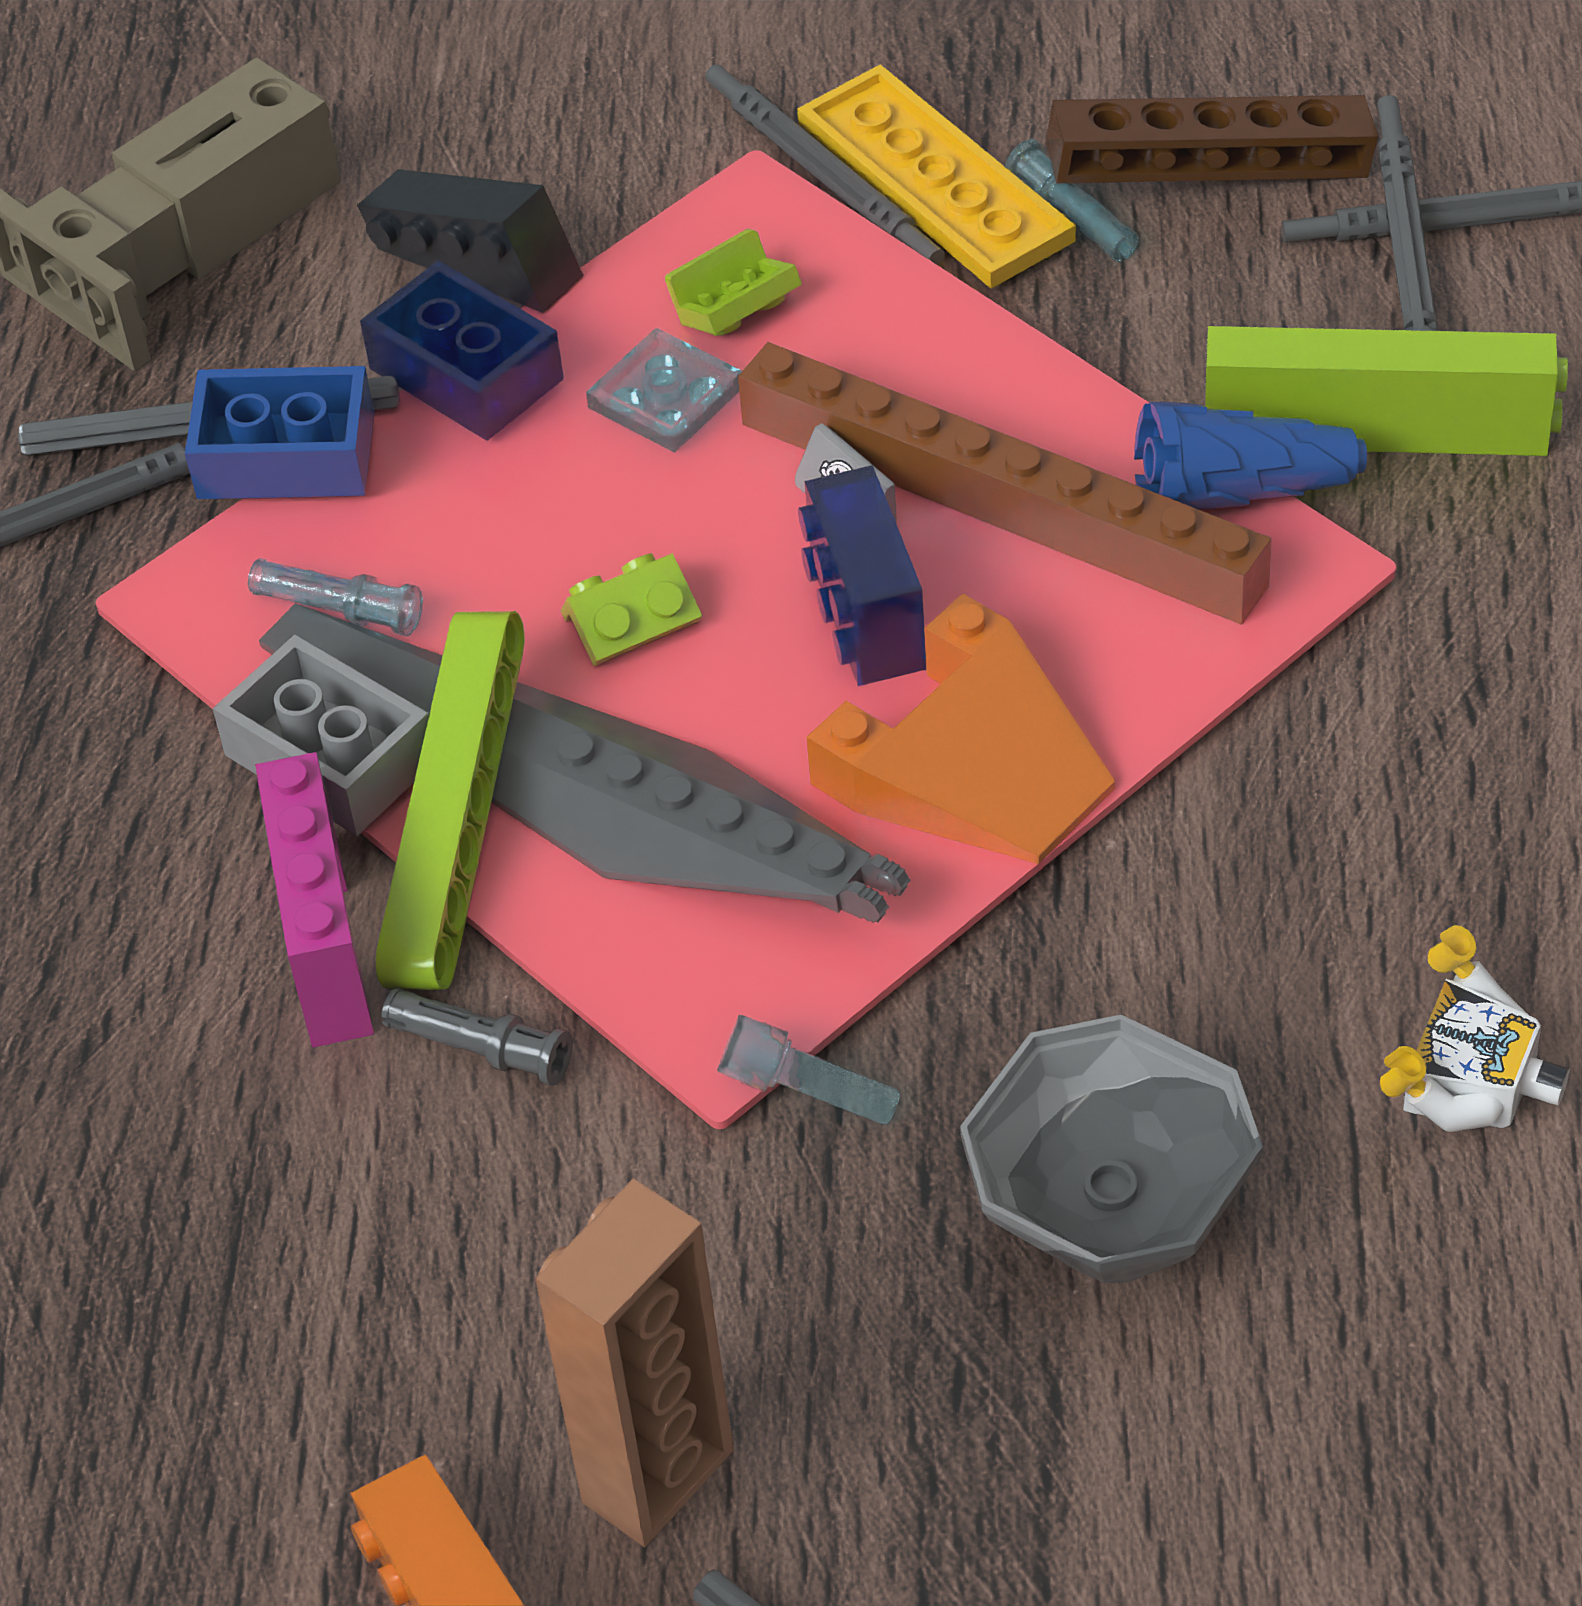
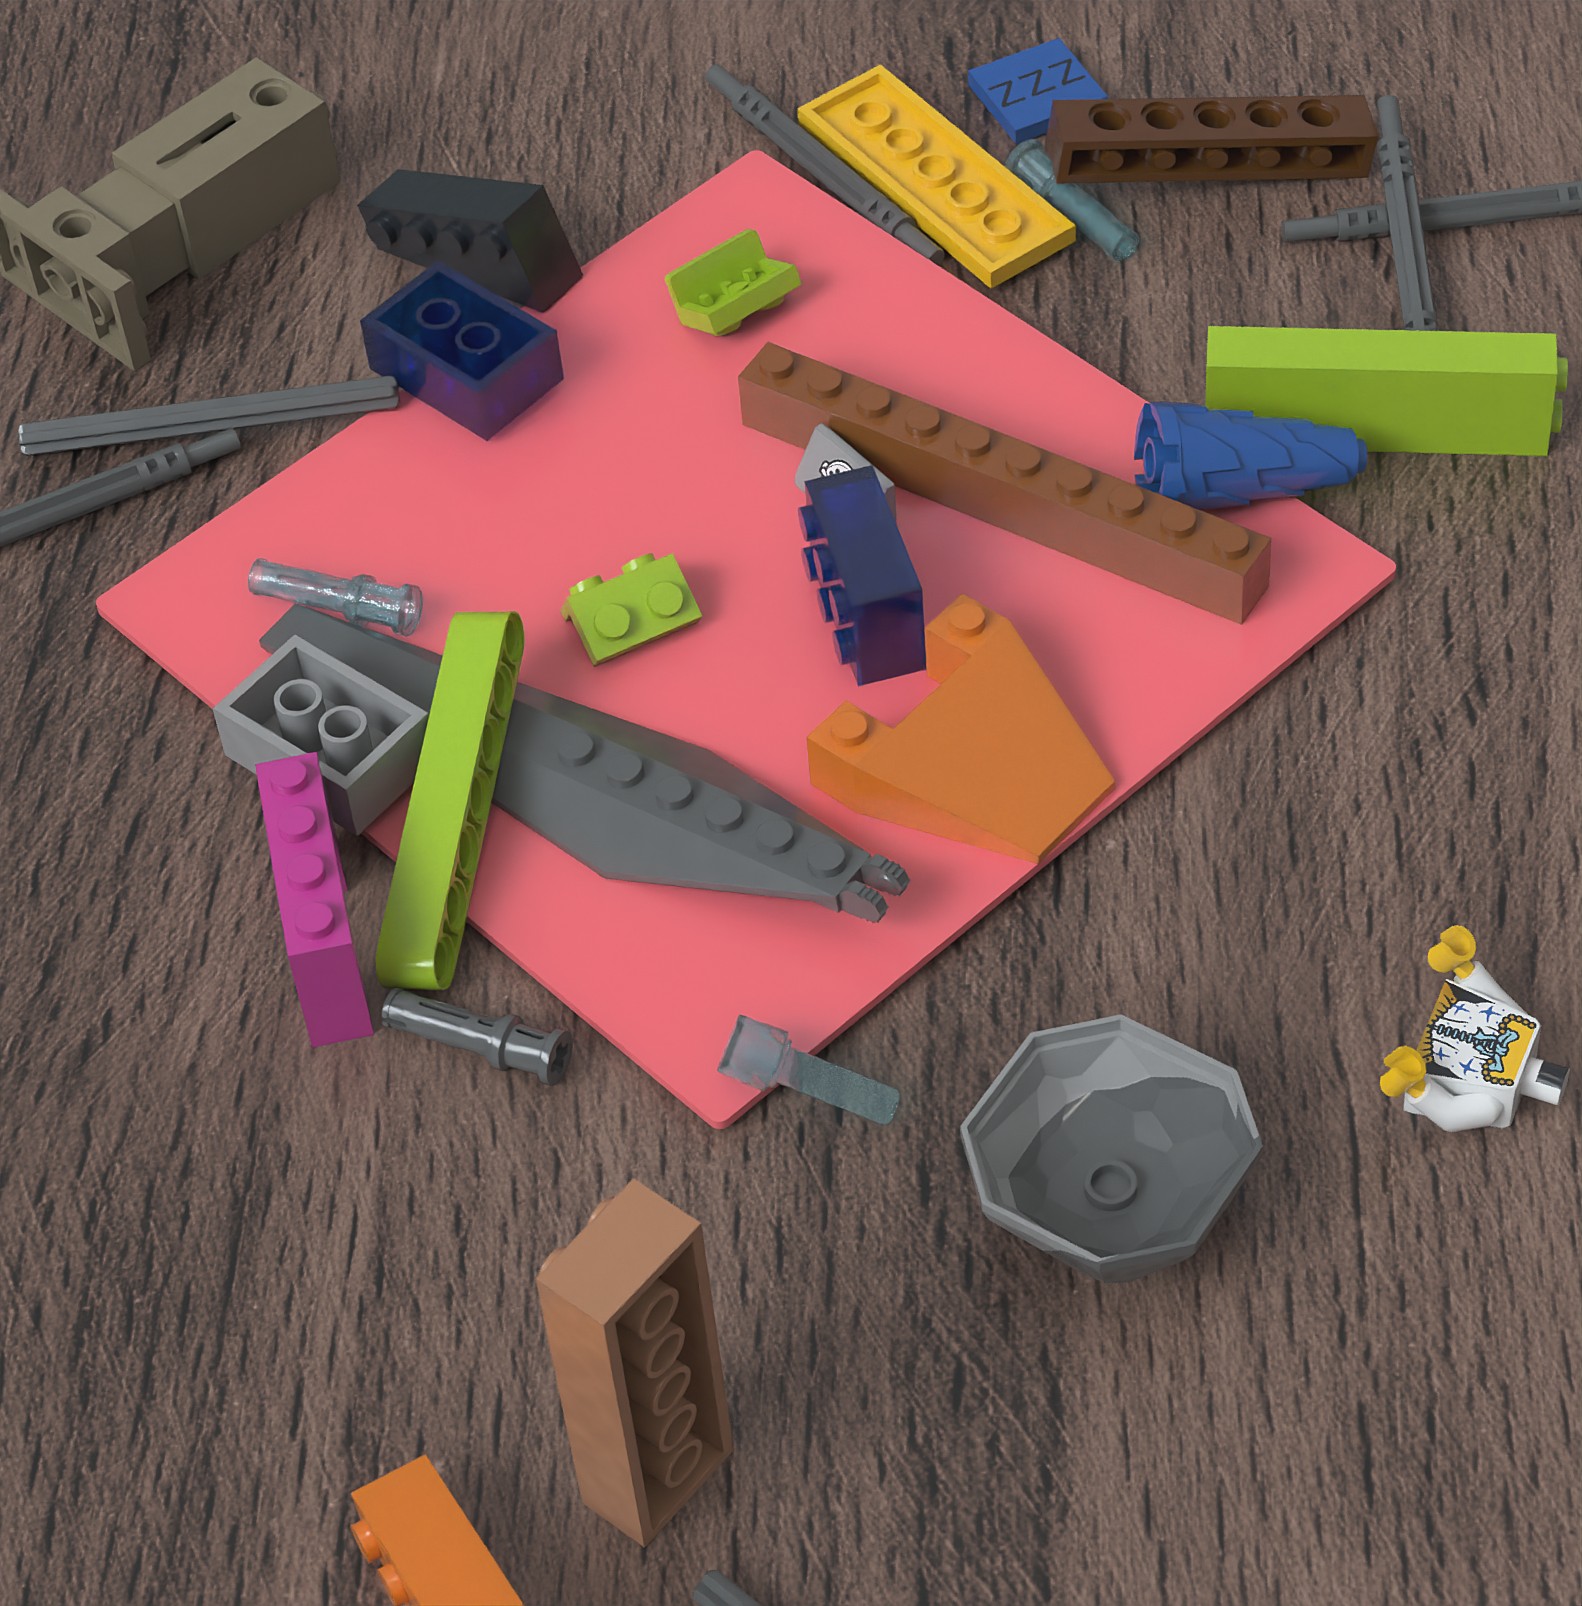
(280, 432): blue brick -> none
(664, 389): clear light blue plate -> none
(1023, 85): none -> blue tile

